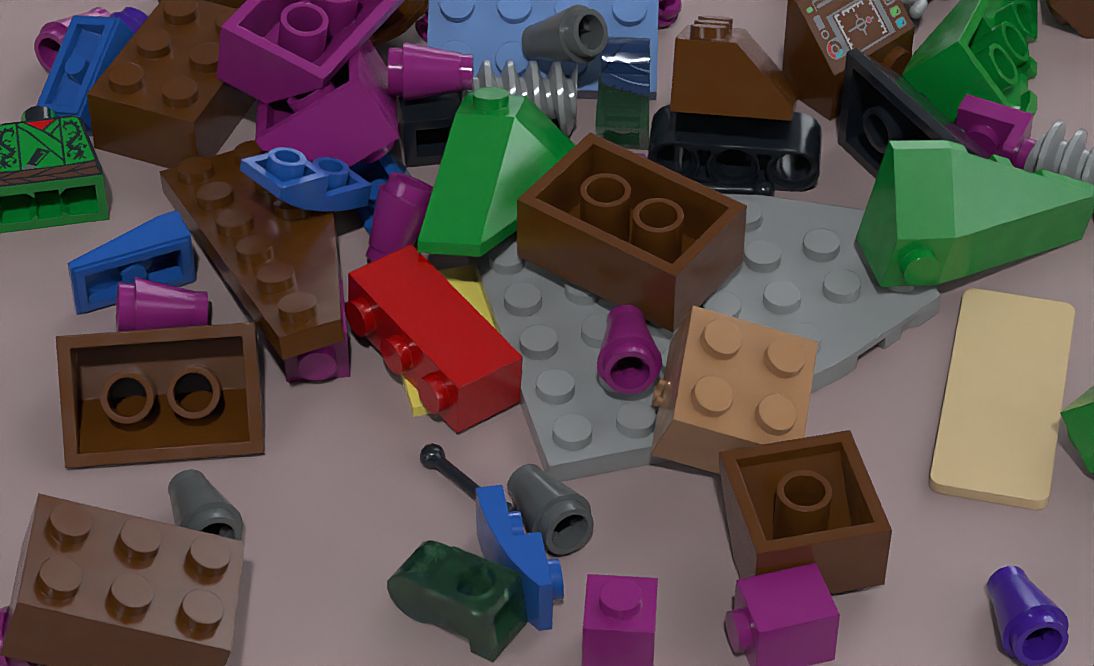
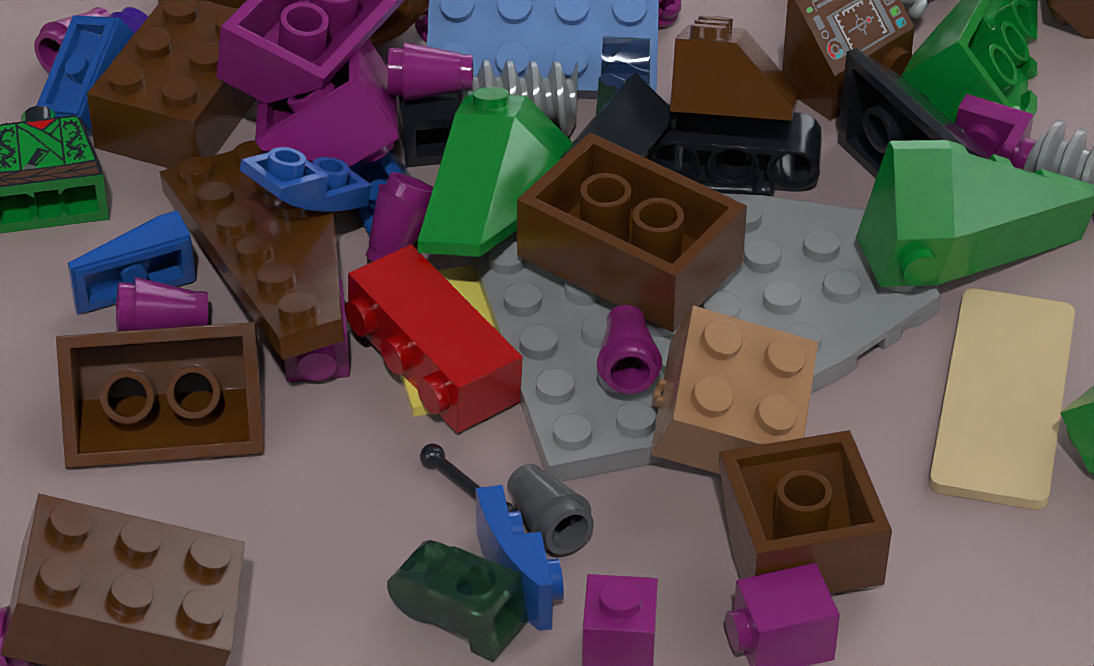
(202, 507): dark grey cone -> none
(567, 36): dark grey cone -> none
(631, 117): none -> black tile
(1027, 619): dark purple cone -> none

